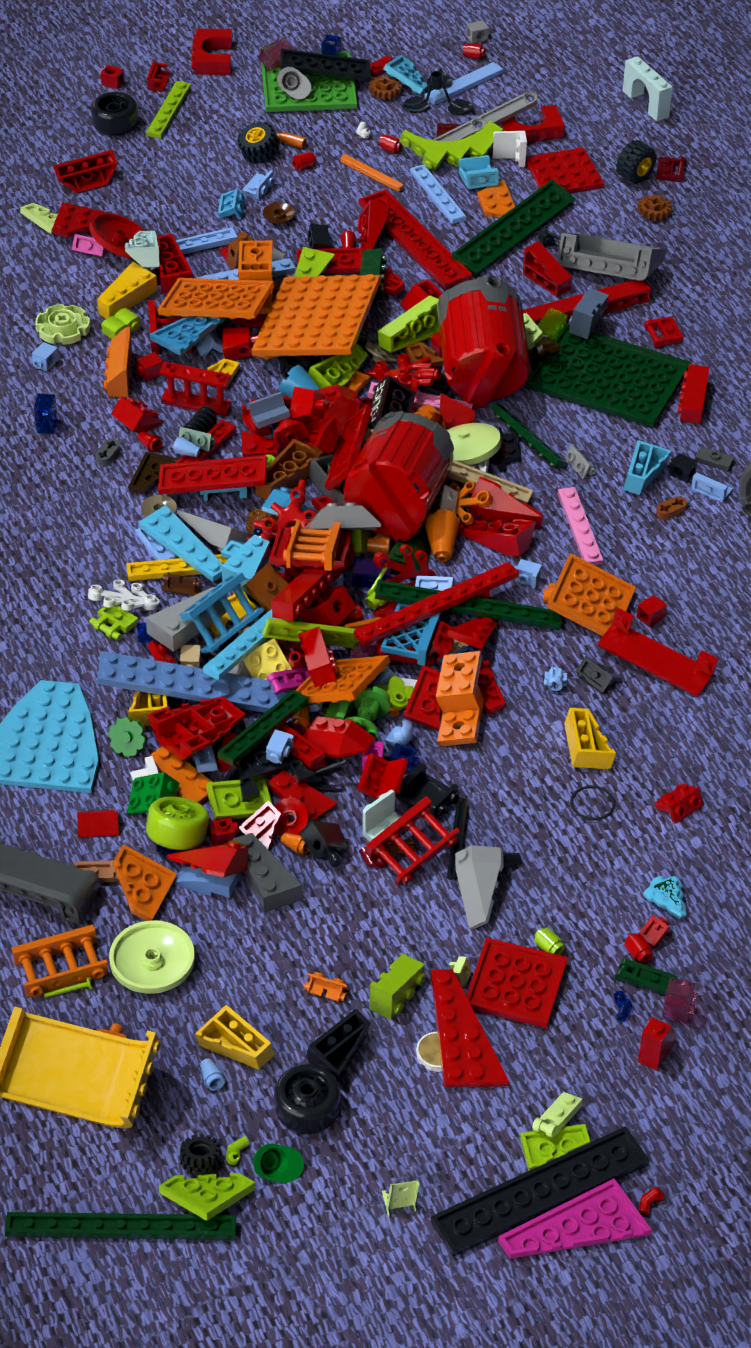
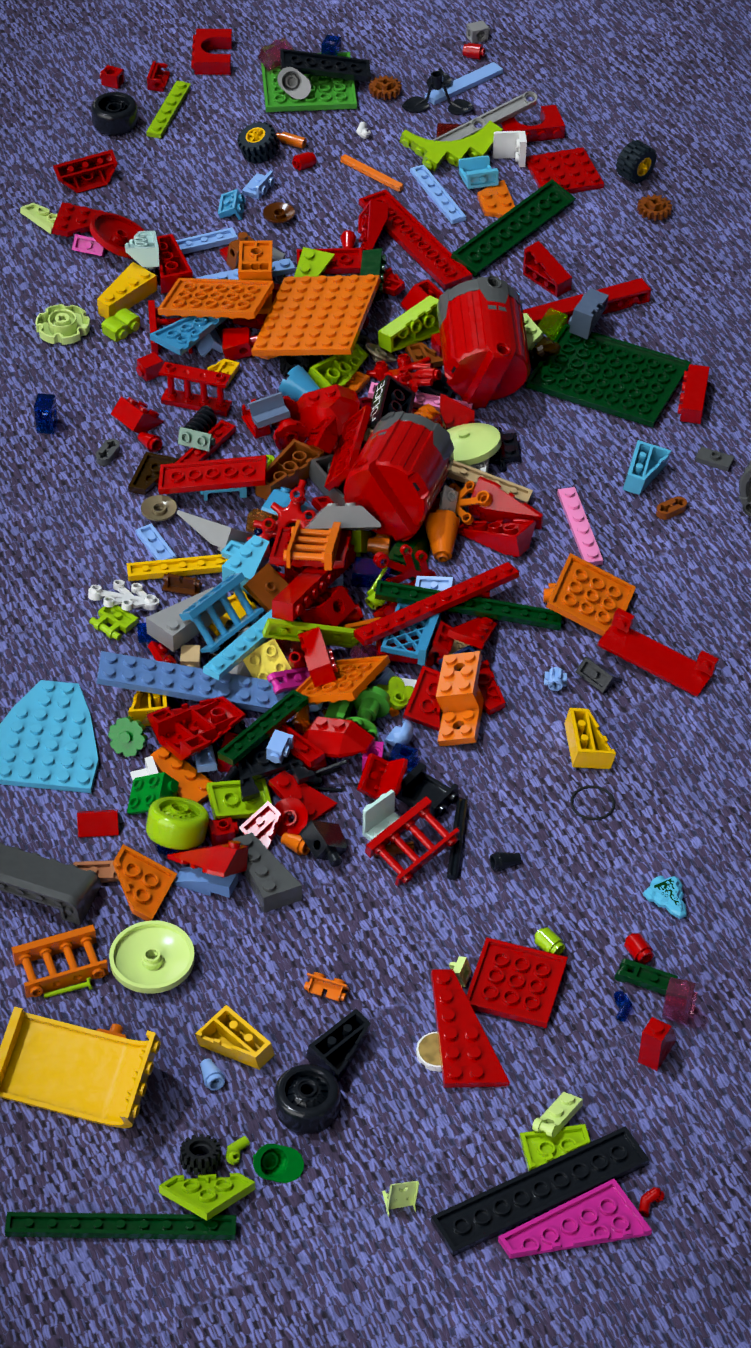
(45, 356): light blue brick -> none
(119, 365): orange slope -> none
(179, 539): medium azure wing -> none
(185, 447): light blue cone -> none
(257, 445): red wing -> none
(307, 405): red torso -> none
(318, 237): black hinge -> none
(374, 861): dark red arm -> none
(377, 67): red plate -> none
(390, 143): red brick -> none
(396, 986): lime wedge -> none
(404, 71): medium azure plate -> none
(477, 877): light grey wedge -> none
(528, 573): light blue brick -> none
(532, 439): dark green plate -> none
(546, 238): black plant -> none
(579, 462): light grey hinge -> none
(609, 256): dark grey windscreen -> none
(651, 610): red brick -> none
(655, 930): red bracket -> none
(660, 91): light aqua arch -> none
(665, 169): dark red plate -> none
(668, 330): red plate -> none
(680, 802): red bracket -> none
(682, 467): black brick -> none
(710, 487): light blue panel -> none

